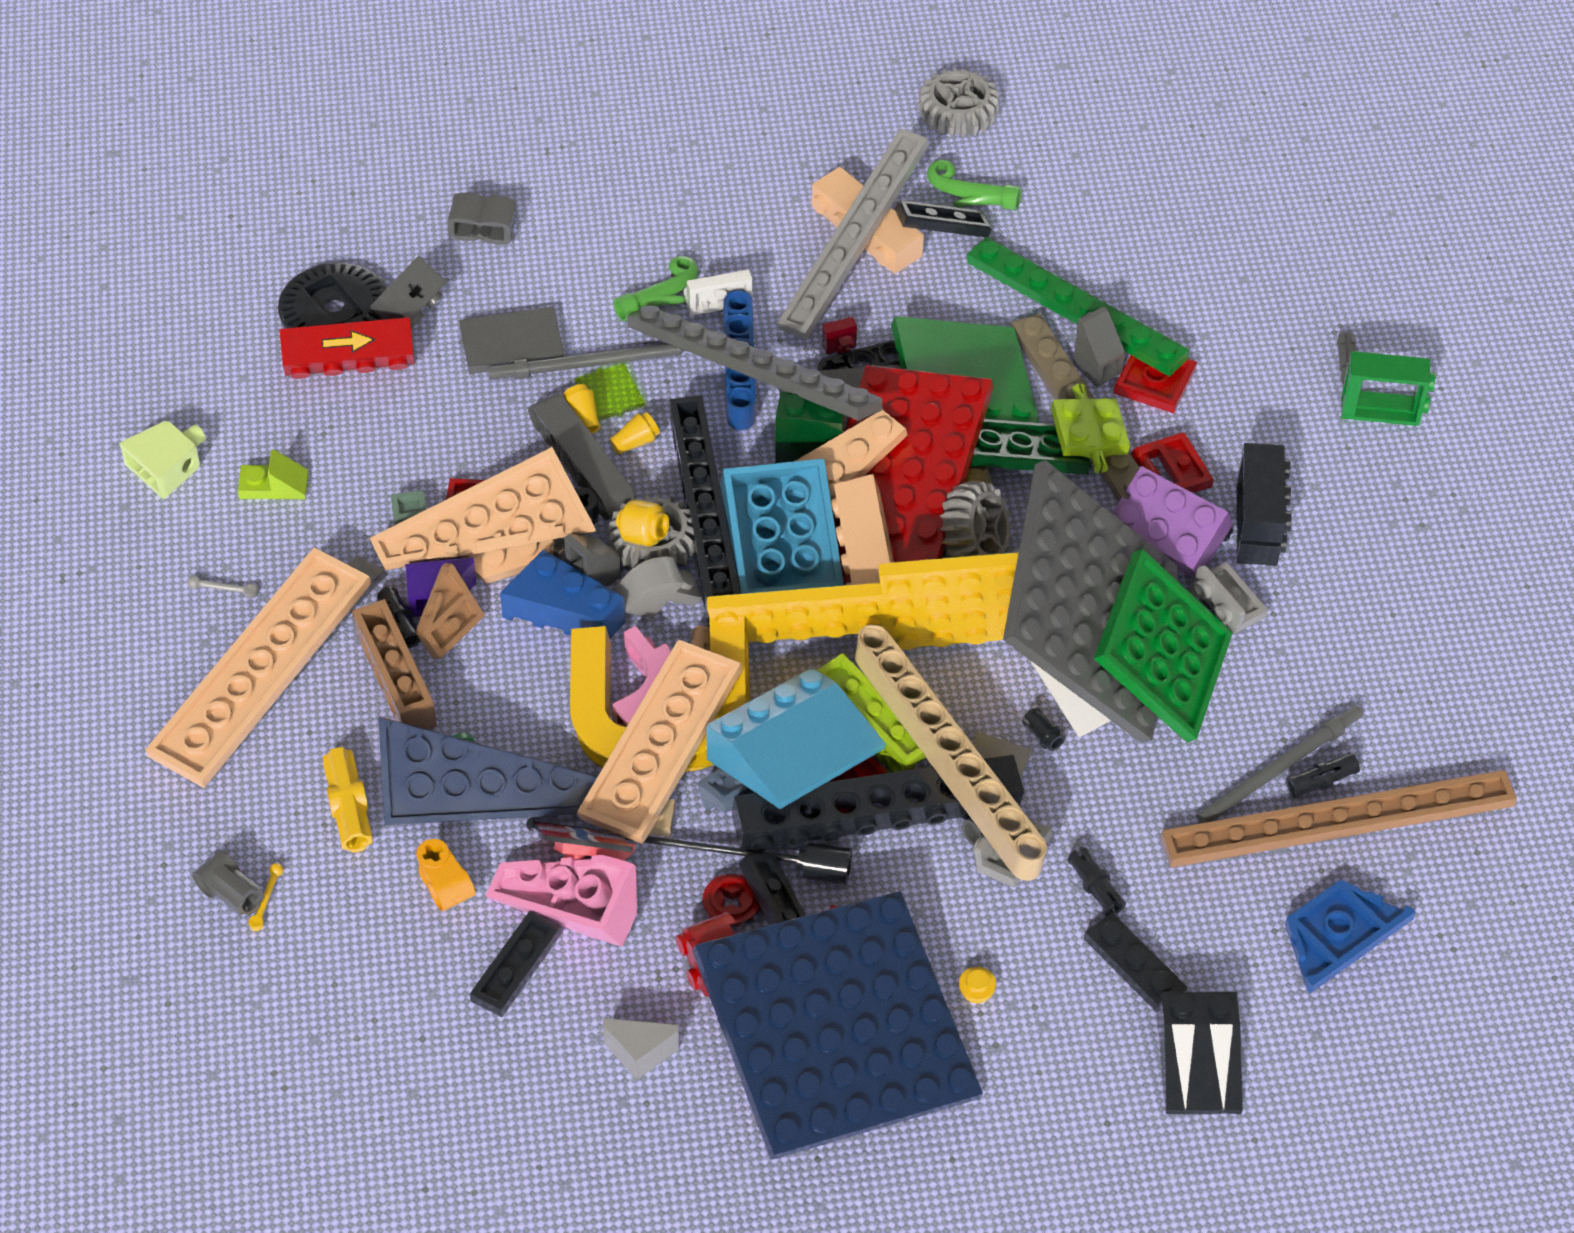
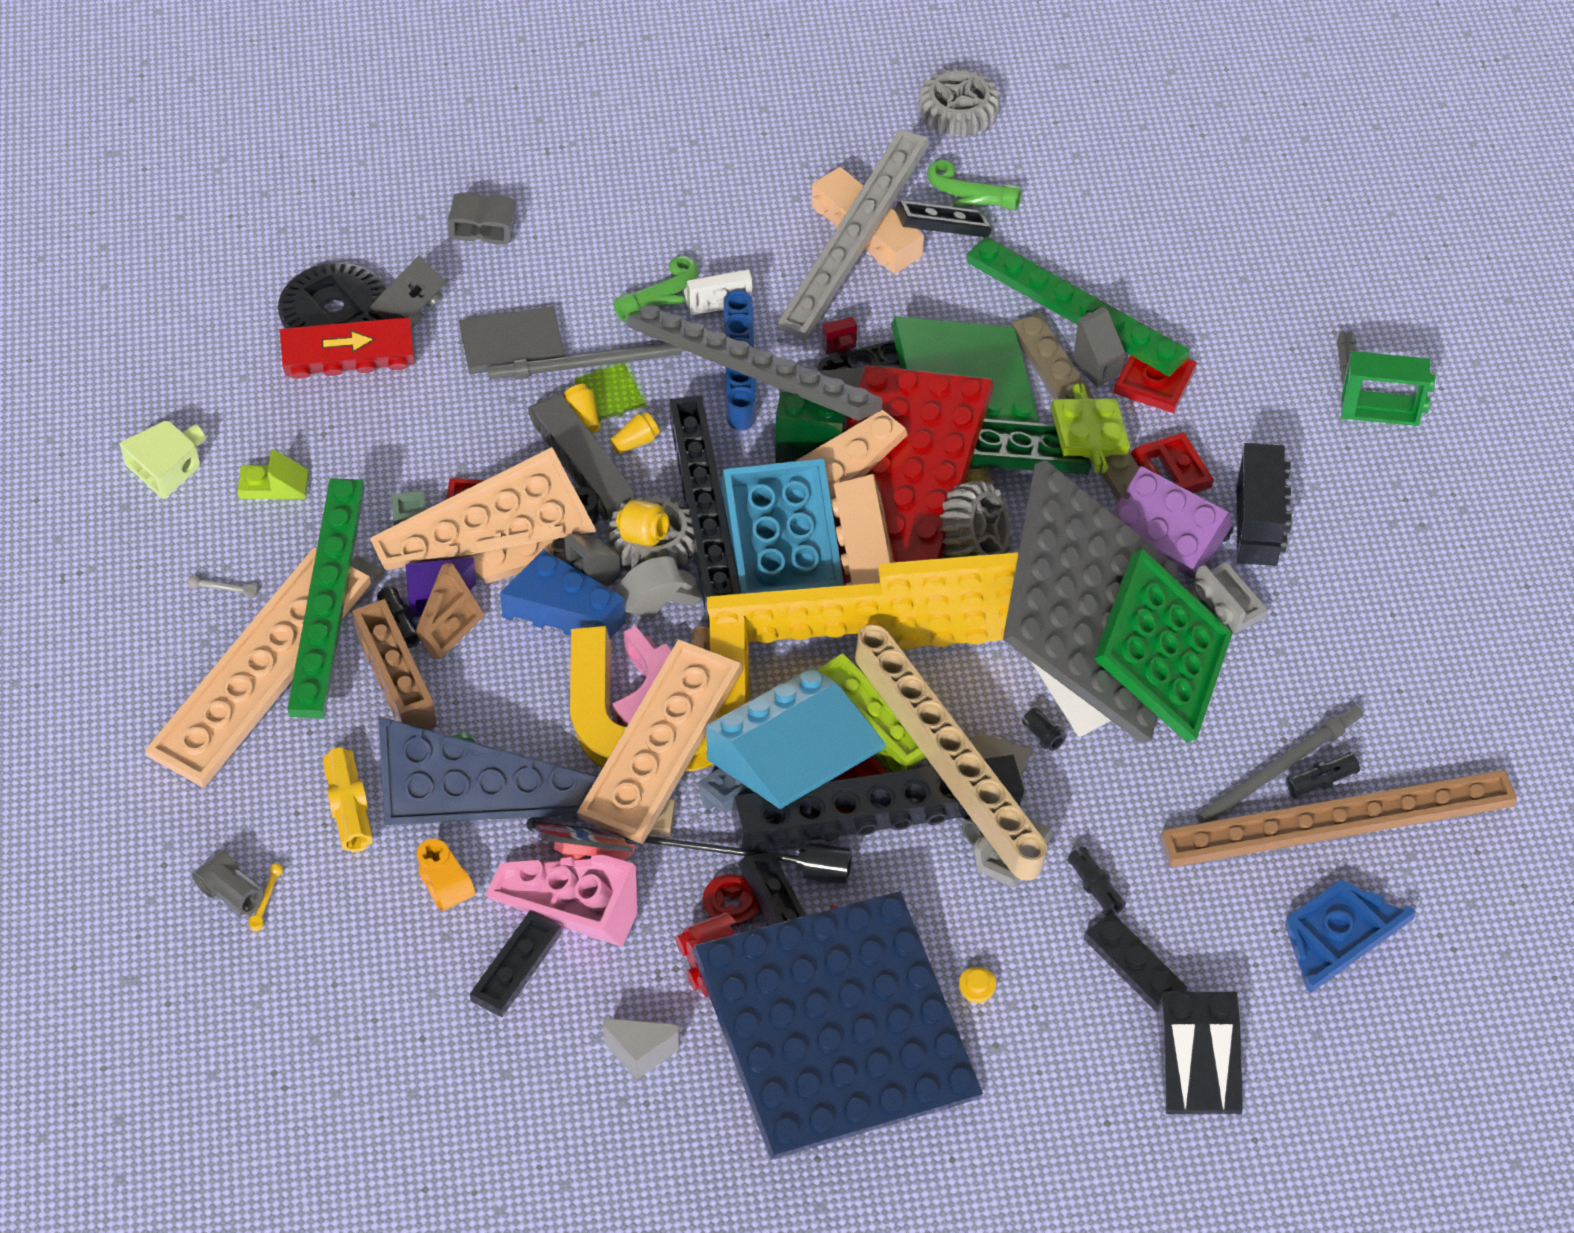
(326, 599): none -> green plate

